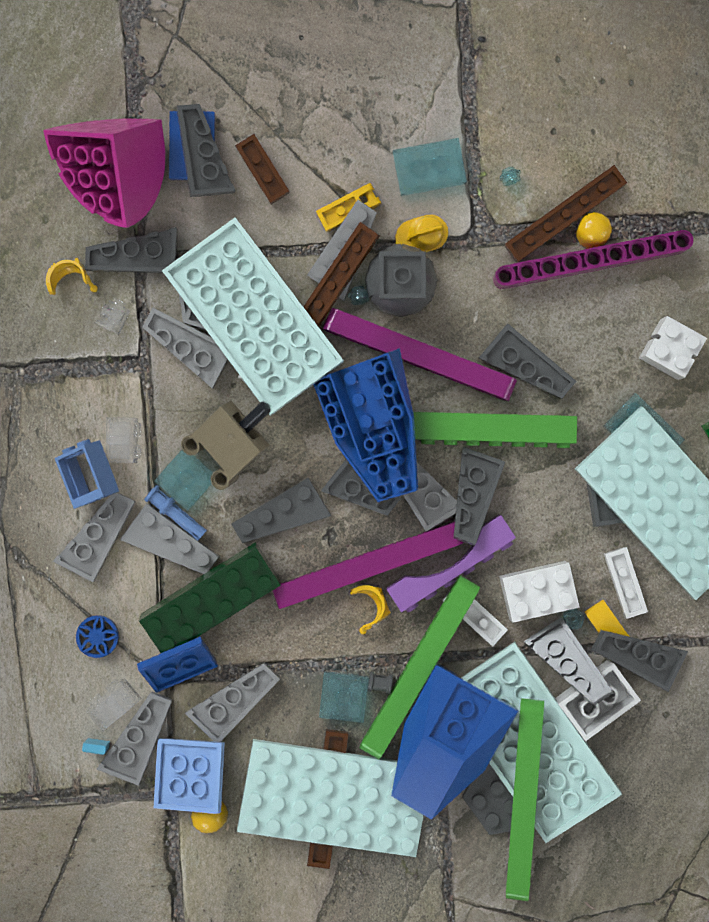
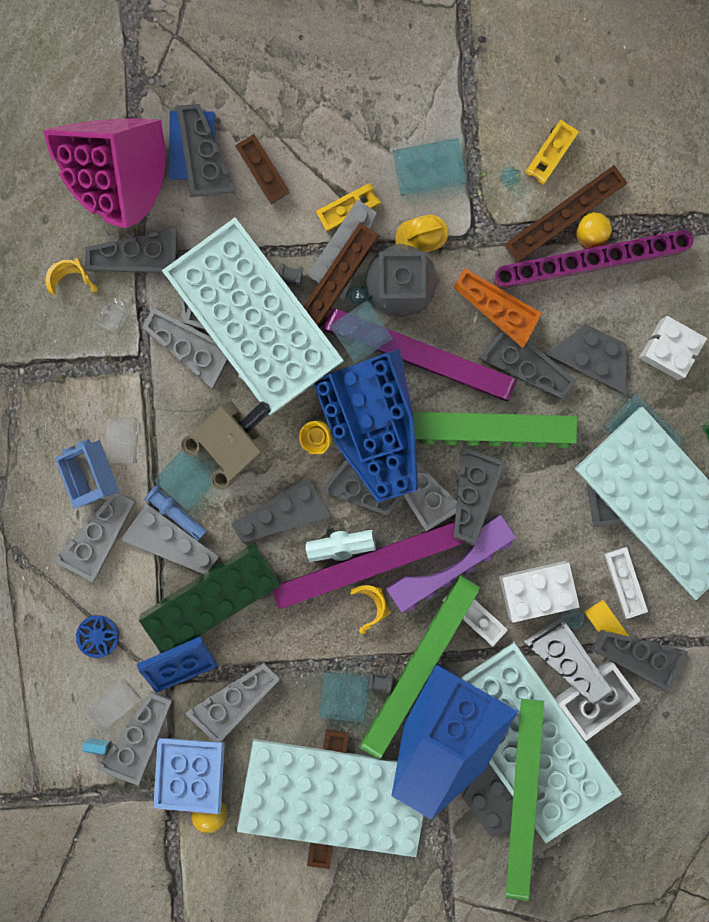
(291, 275): none -> dark grey bush
(315, 437): none -> yellow hair
(340, 545): none -> light aqua piece
(361, 332): none -> clear light blue plate
(503, 309): none -> orange wing
(552, 151): none -> yellow plate
(594, 356): none -> dark grey wing

